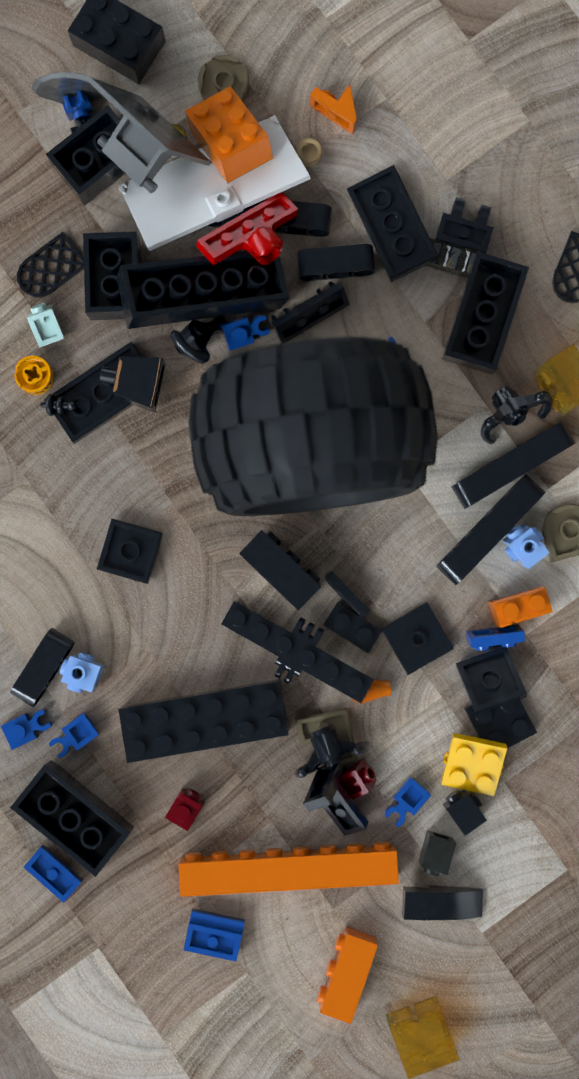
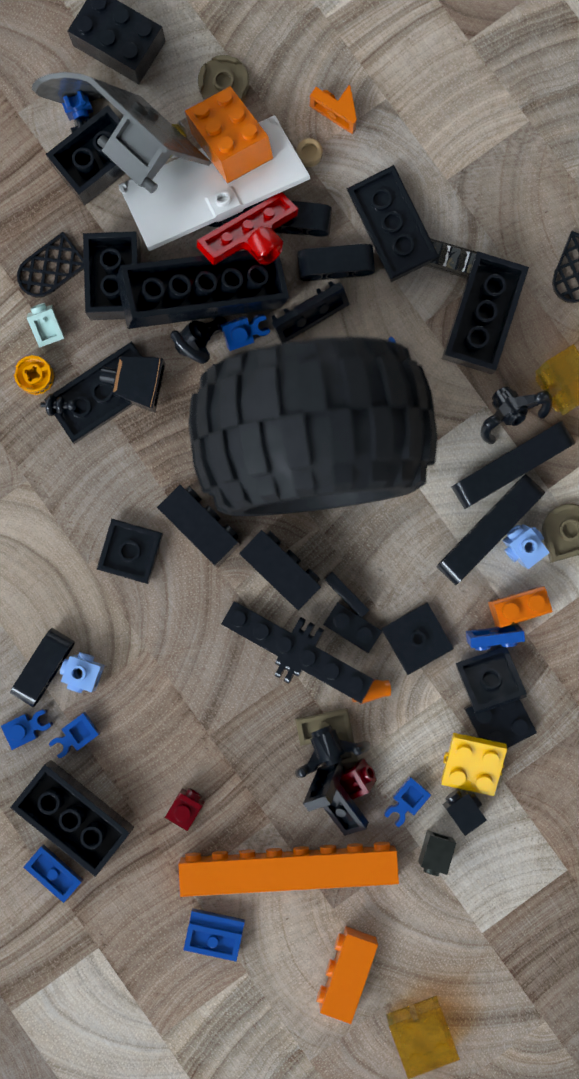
(199, 524): none -> black brick
(203, 721): black brick -> none
(441, 903): black slope -> none
(465, 232): black plate -> none

